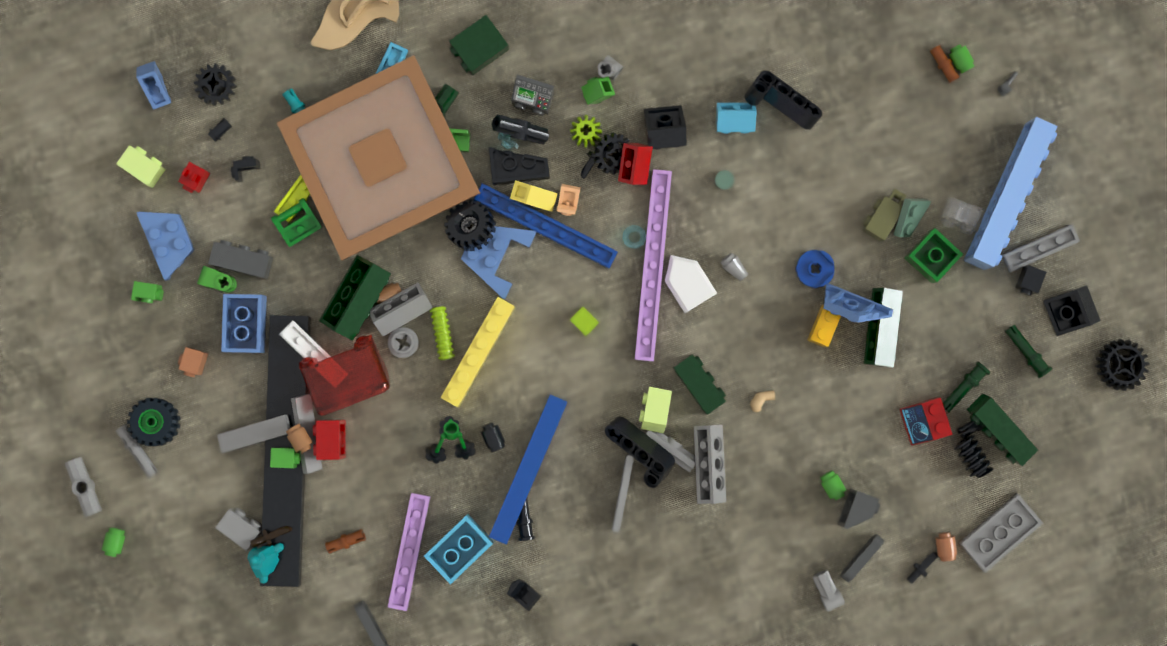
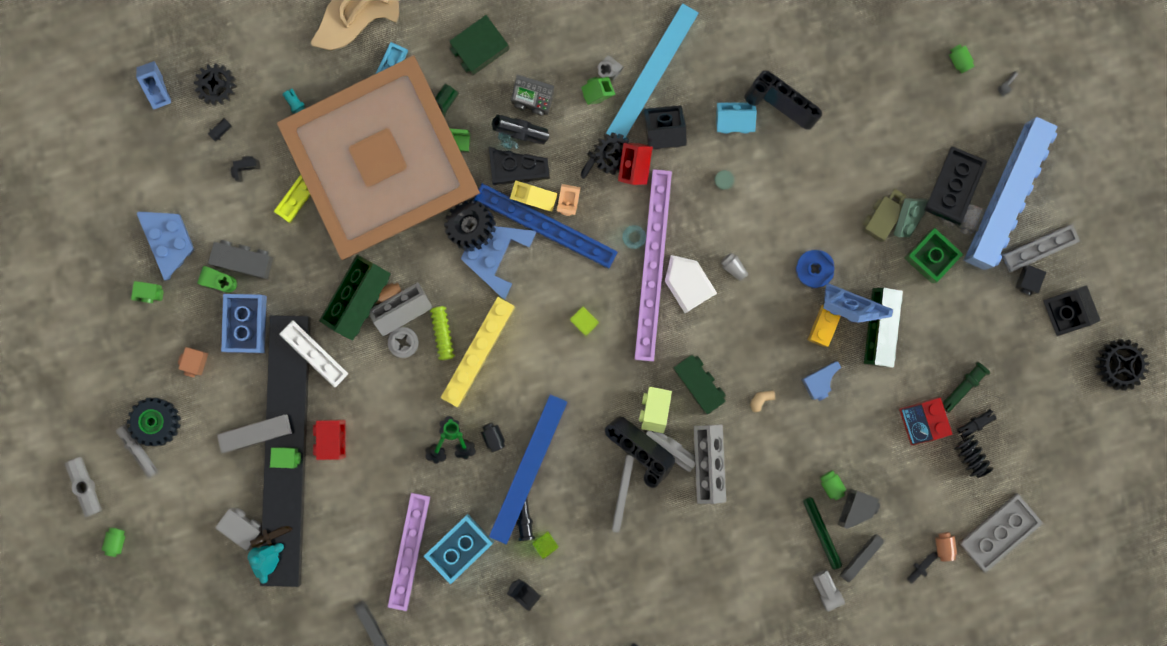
(140, 166): yellowish green brick -> none
(193, 178): red brick -> none
(299, 228): green plate -> none
(299, 438): medium nougat brick -> none
(304, 415): light grey tile -> none
(345, 377): clear red windscreen -> none
(345, 541): dark orange pin -> none
(545, 545): none -> clear neon green slope
(580, 127): lime gear -> none
(653, 71): none -> medium azure tile
(819, 382): none -> medium blue arch
(822, 533): none -> dark green axle
(944, 63): dark orange pin -> none
(955, 185): none -> black tile
(1002, 430): dark green brick -> none
(1033, 358): dark green pin -> none

